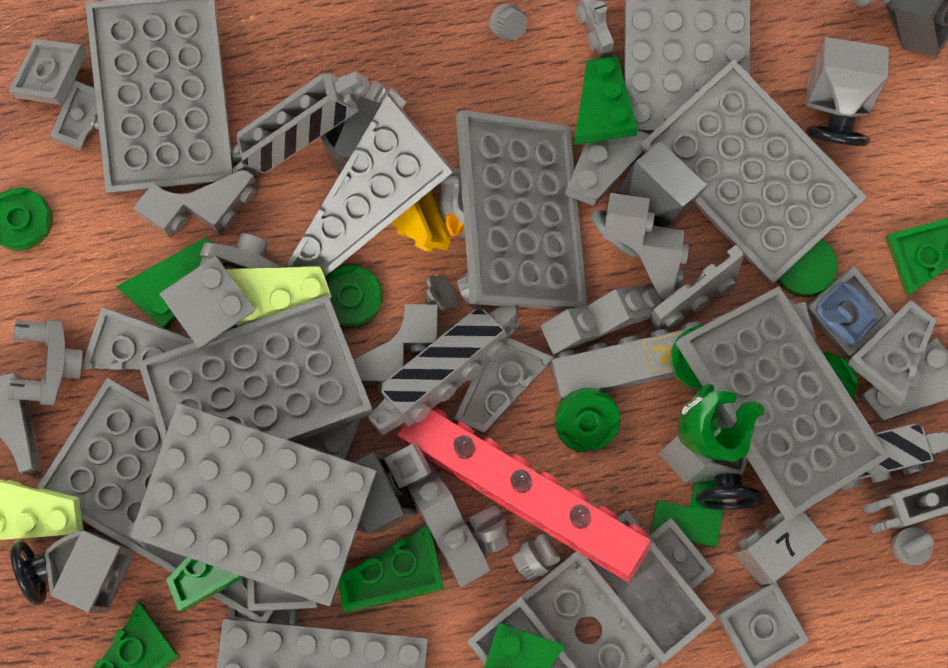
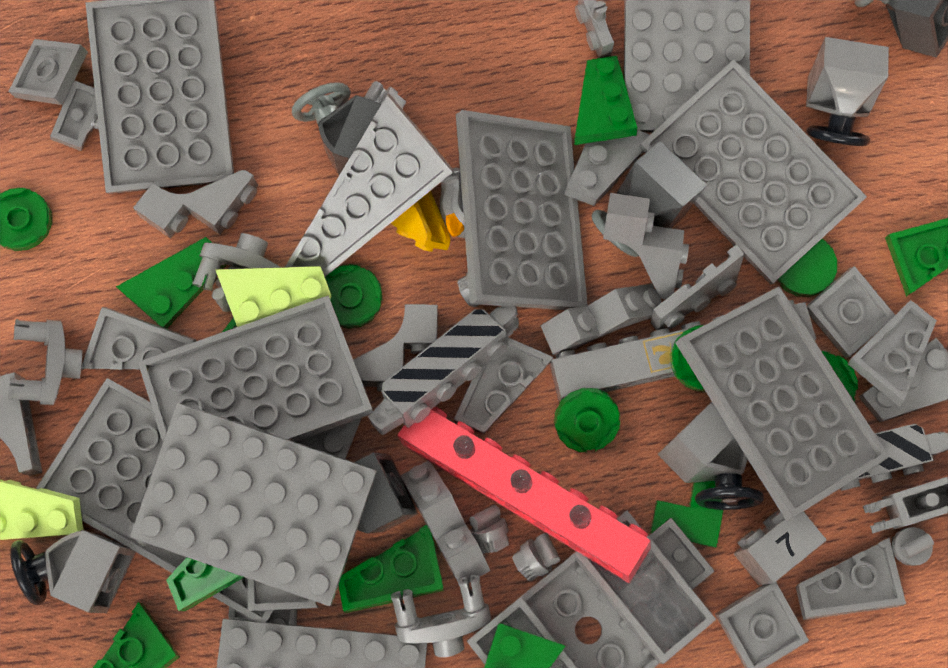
(207, 302): light grey plate -> none
(297, 121): light grey hinge -> none
(408, 465): light grey plate -> none
(441, 293): light grey plant -> none
(446, 628): none -> light grey connector
(508, 22): light grey piece -> none
(705, 437): green piece -> none
(833, 315): sand blue piece -> none
(856, 585): none -> light grey wing

